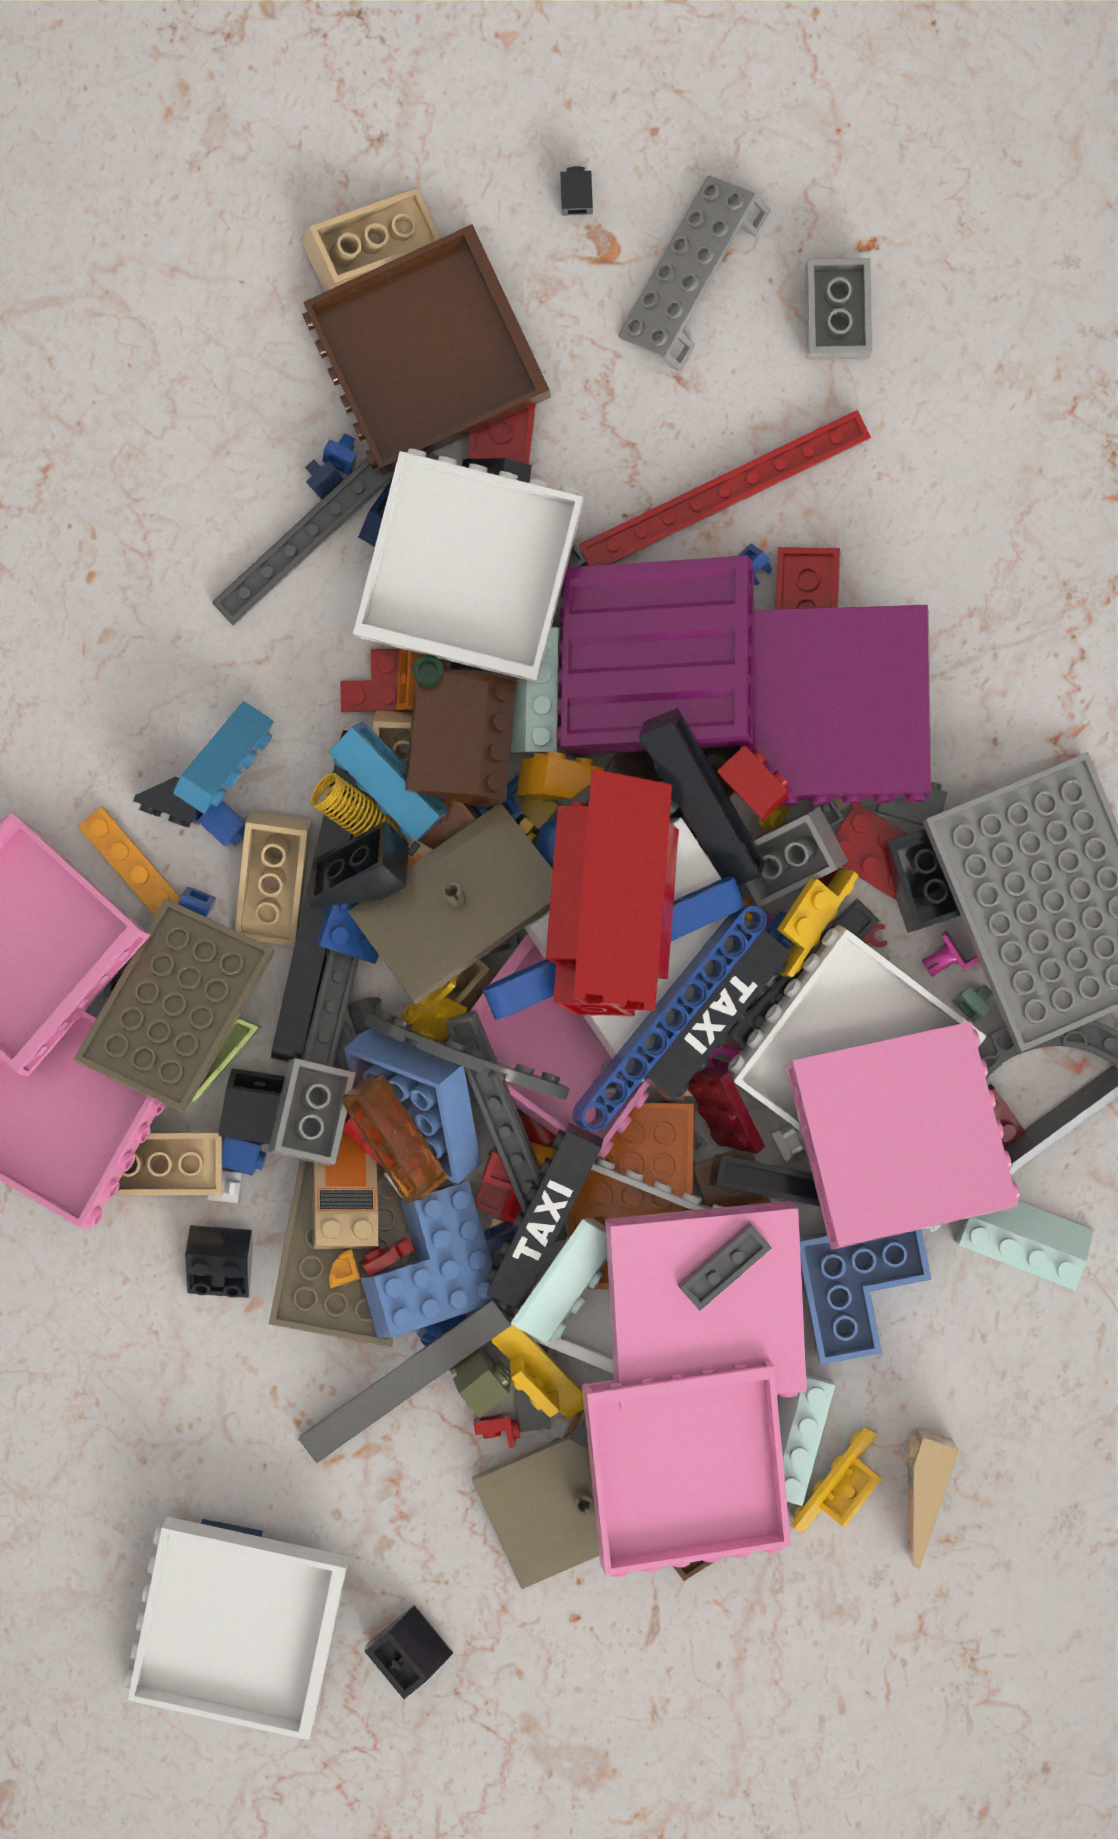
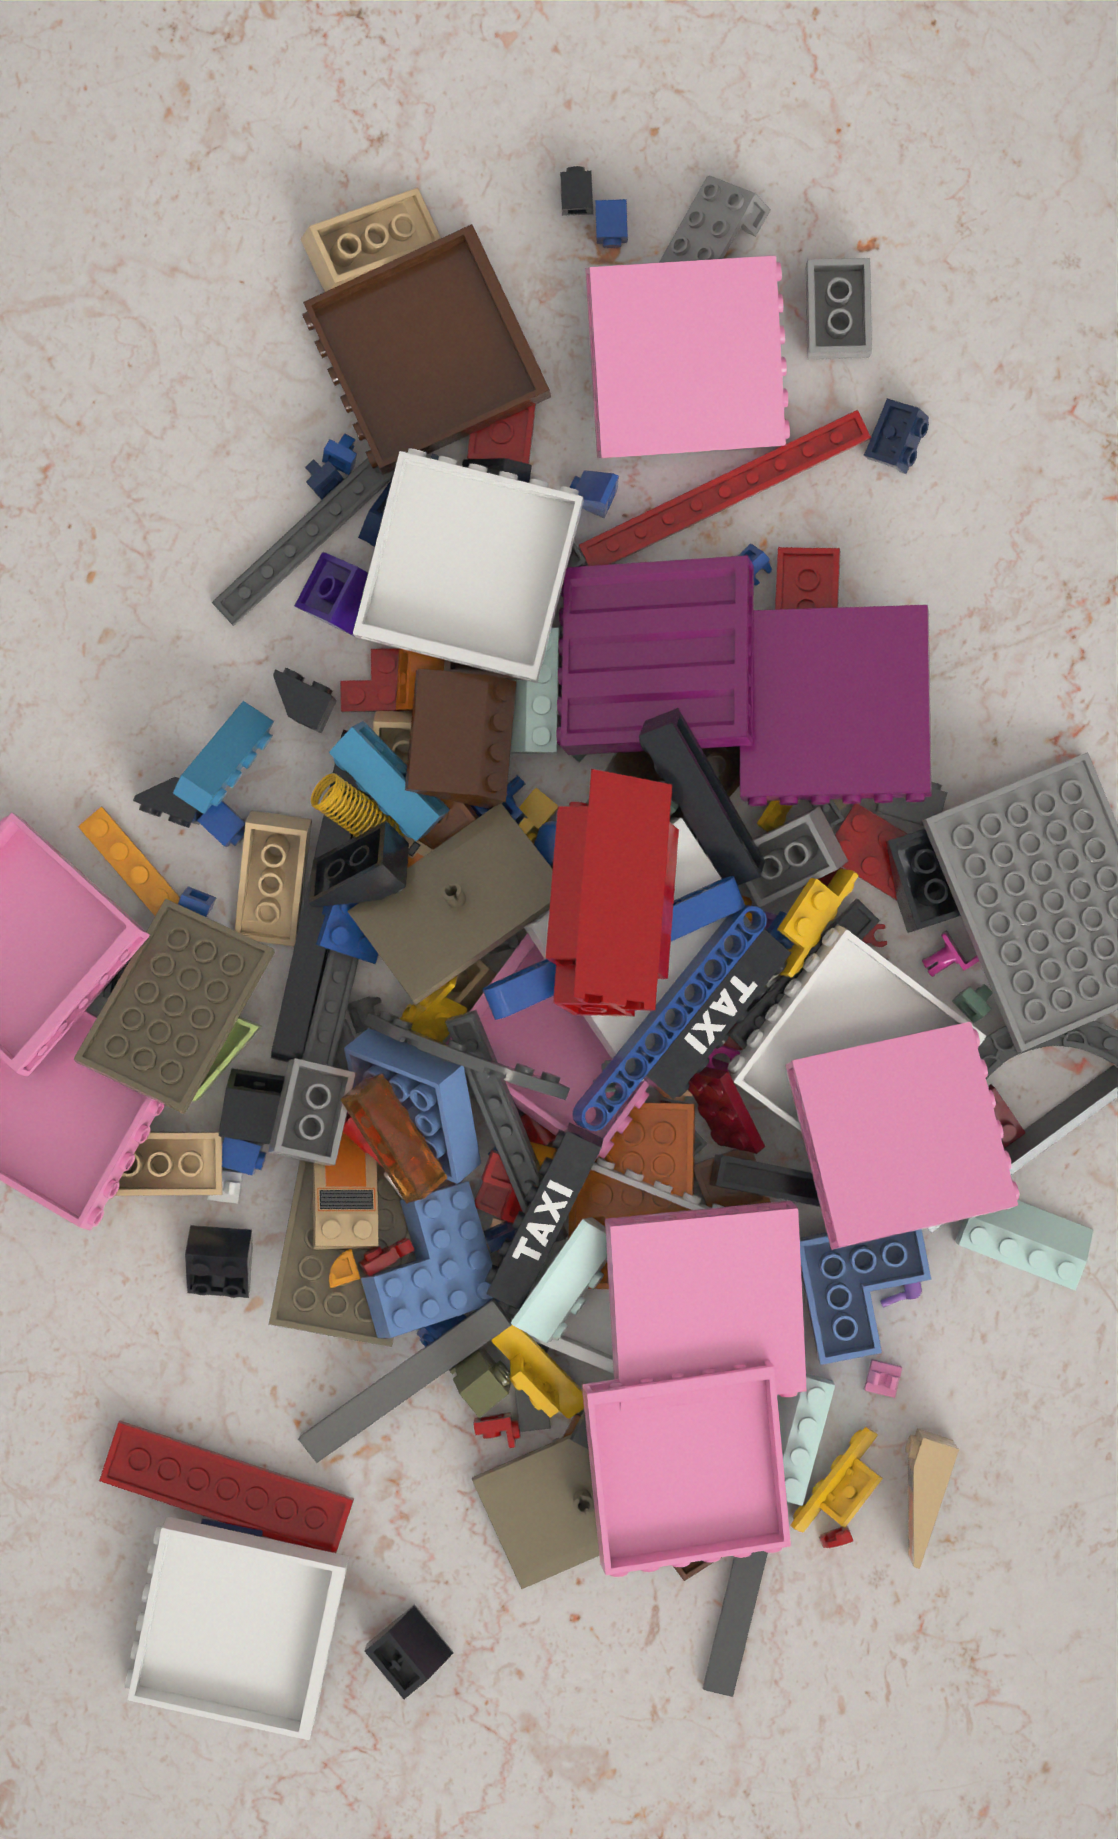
(225, 1488): none -> red plate
(303, 702): none -> black slope
(334, 592): none -> dark purple slope
(428, 671): dark green tile -> none
(553, 777): light orange slope -> none
(597, 490): none -> blue slope
(611, 222): none -> blue brick
(687, 356): none -> bright pink panel
(724, 1266): dark grey plate -> none
(734, 1623): none -> dark grey tile
(754, 782): red brick -> none
(789, 1141): white tile -> none
(836, 1537): none -> red tile
(883, 1378): none -> bright pink tile
(897, 435): none -> dark blue bracket
(912, 1291): none -> medium lavender hand

